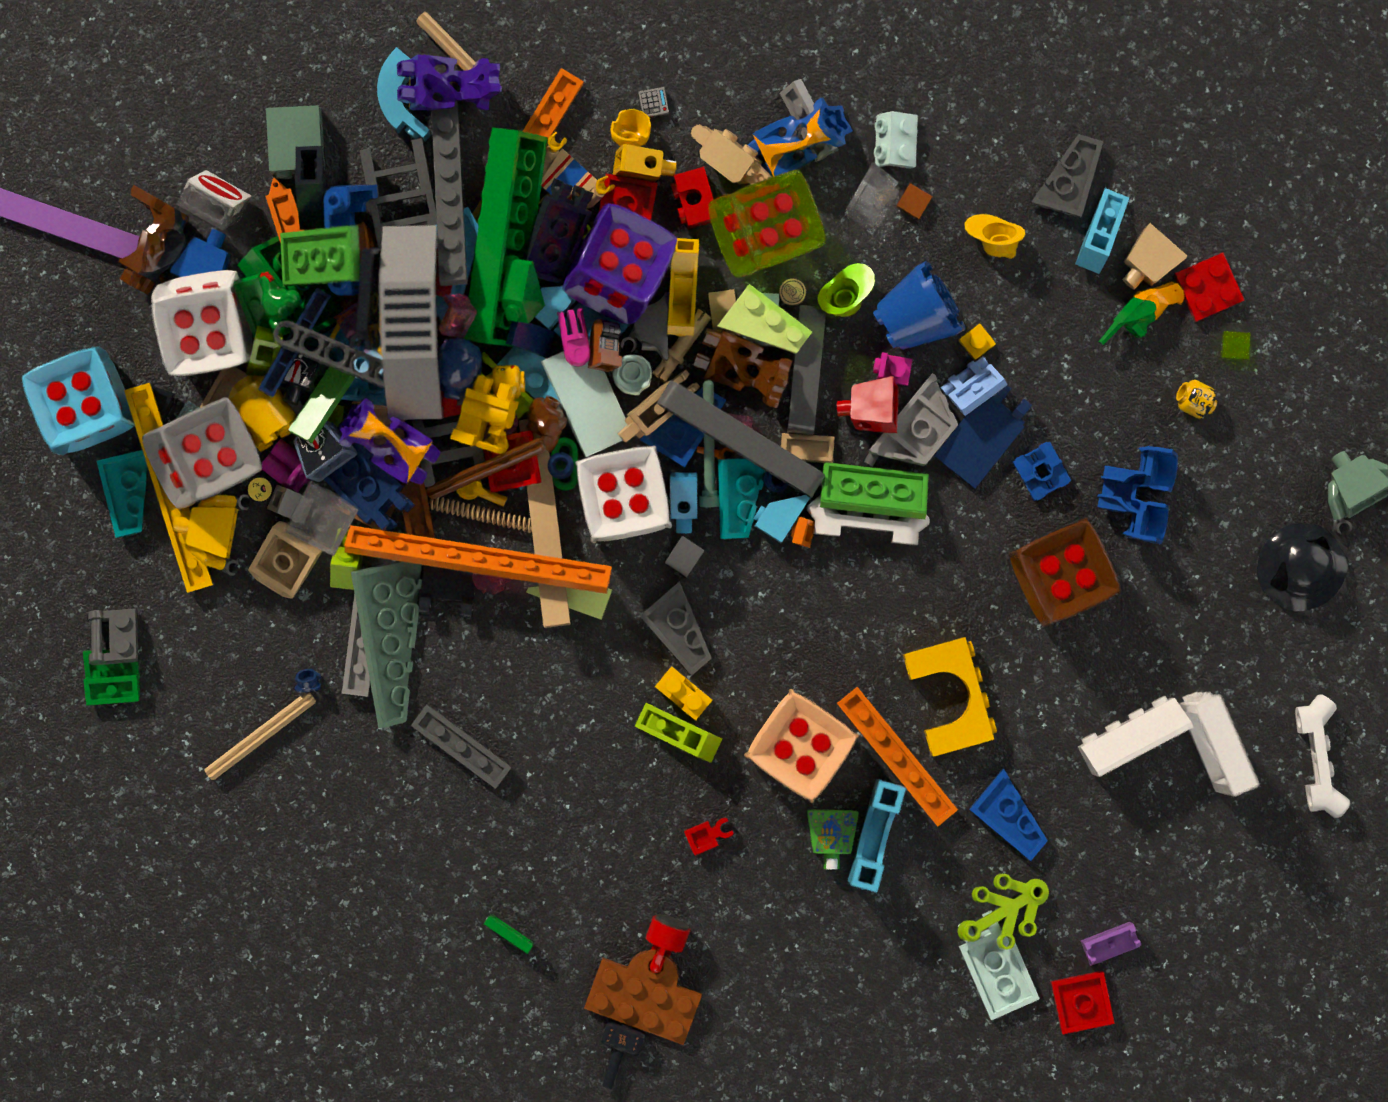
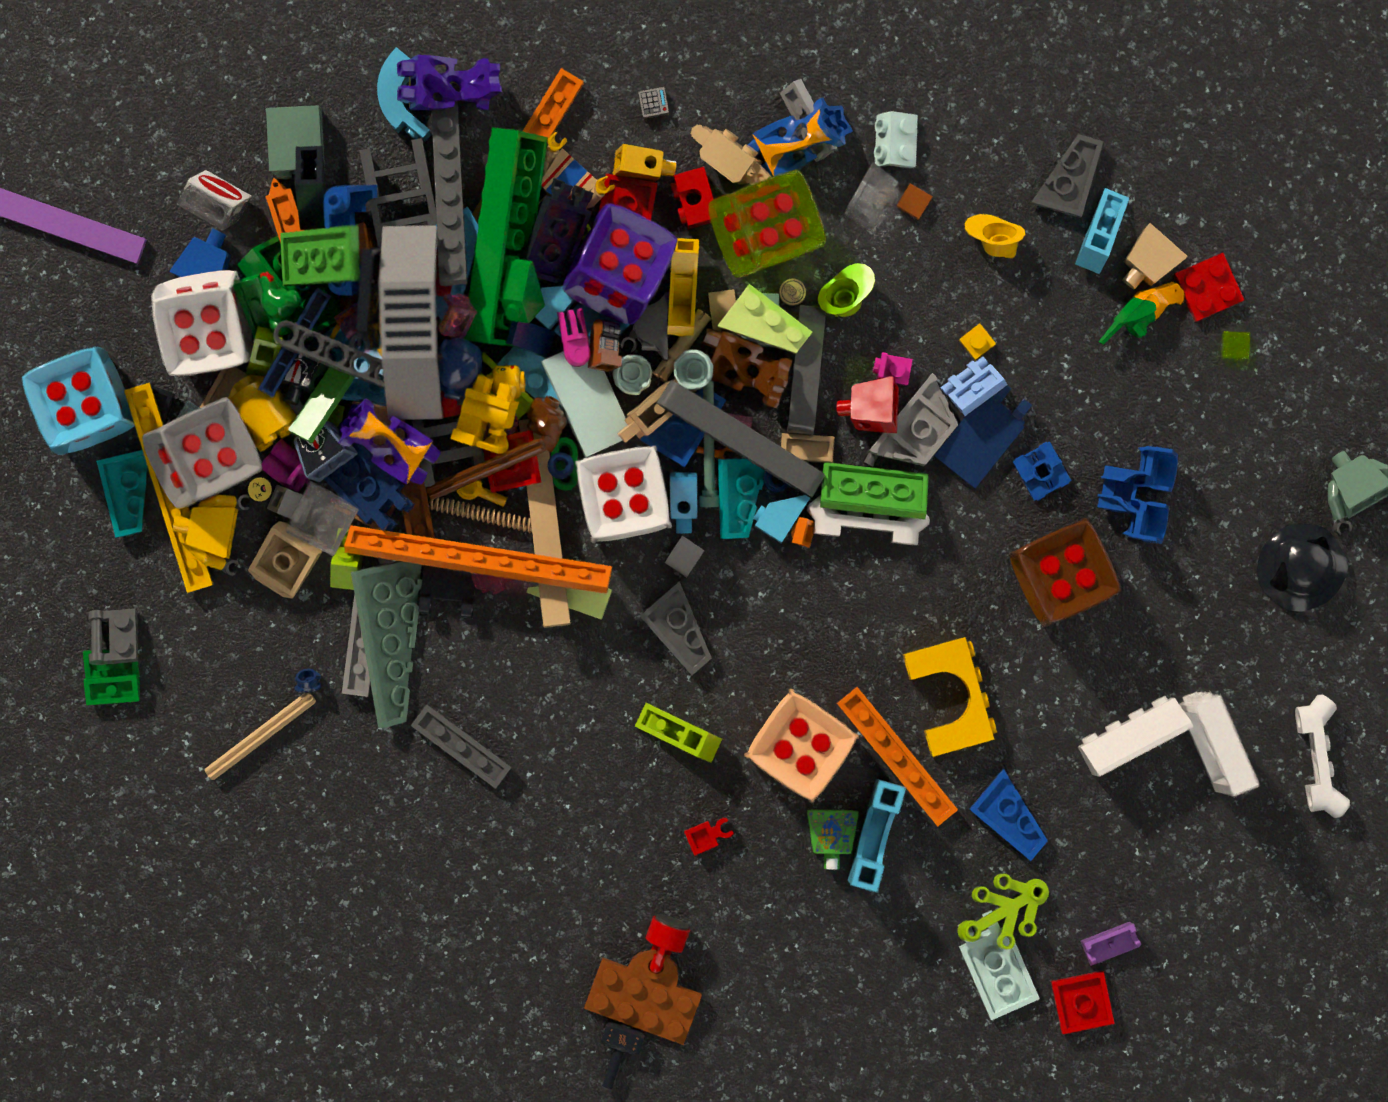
(154, 253): reddish brown hips -> none
(453, 50): tan axle -> none
(509, 933): green tile -> none
(631, 128): yellow hair -> none
(686, 696): yellow brick -> none
(693, 369): none -> light aqua hair
(918, 310): blue cone -> none
(1196, 398): yellow head -> none

